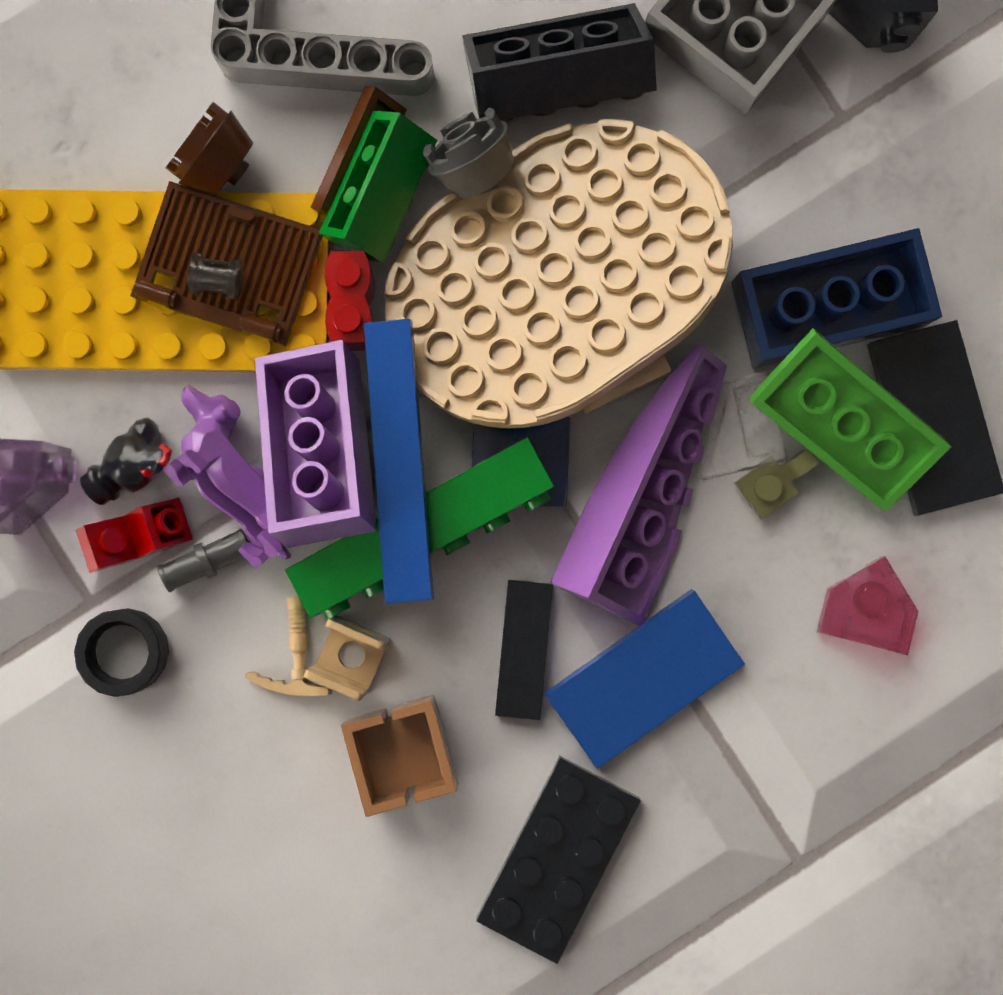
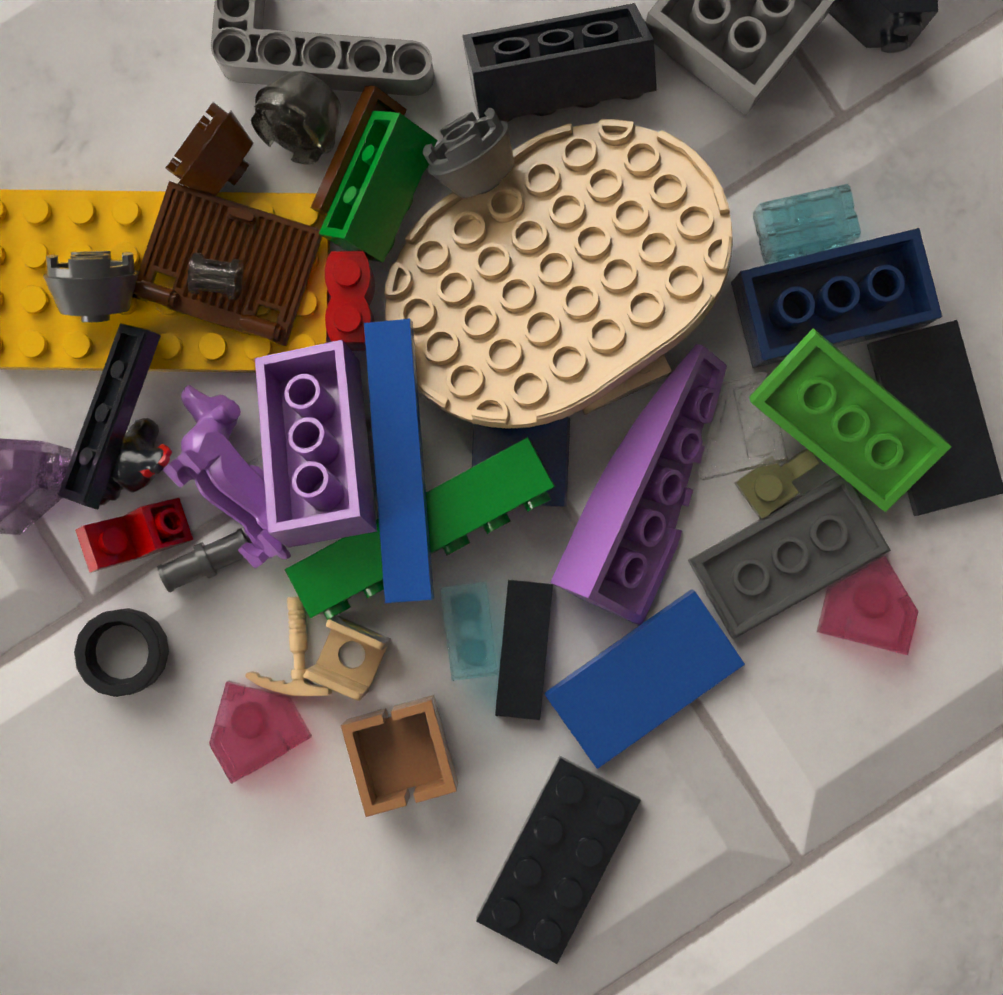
(92, 284): none -> dark grey cone
(109, 415): none -> black tile
(254, 729): none -> clear pink plate
(298, 115): none -> clear smoke cone
(469, 630): none -> clear light blue brick
(788, 555): none -> dark grey tile
(806, 223): none -> clear light blue brick

